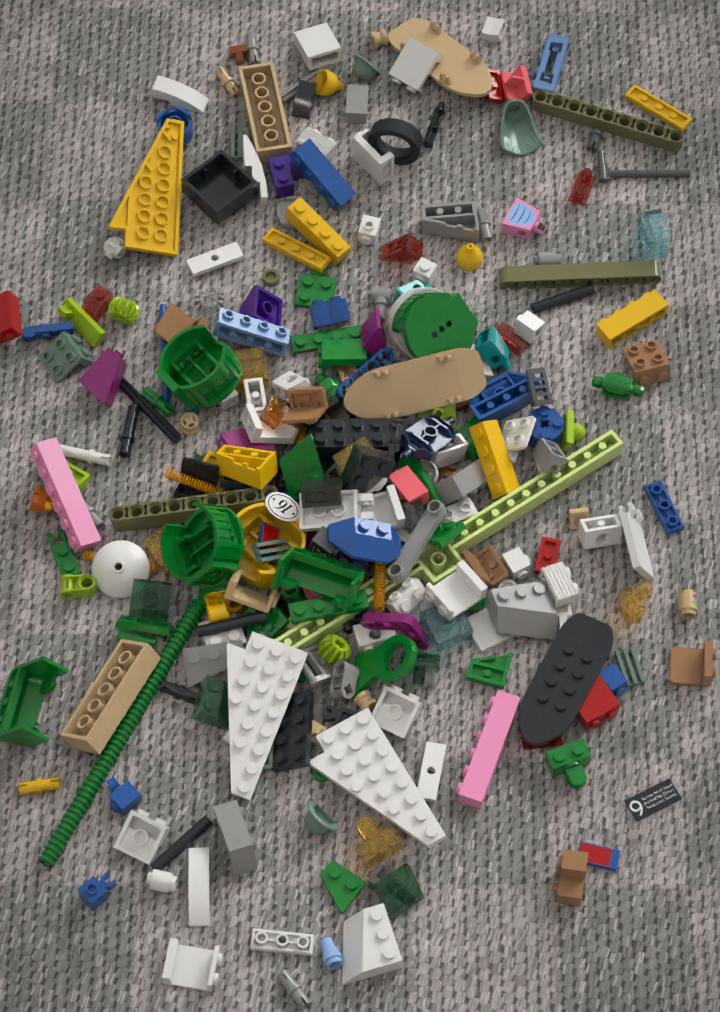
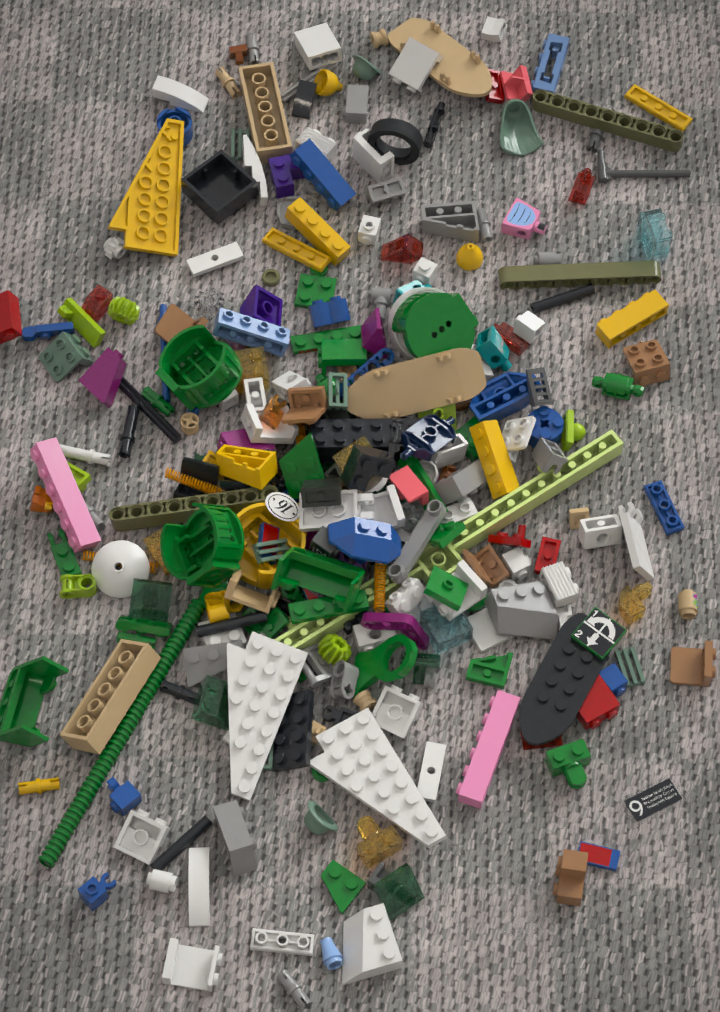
(337, 405): none -> sand green tile
(385, 190): none -> light grey hinge
(445, 588): none -> green plate
(517, 540): none -> red plate
(598, 633): none -> tile

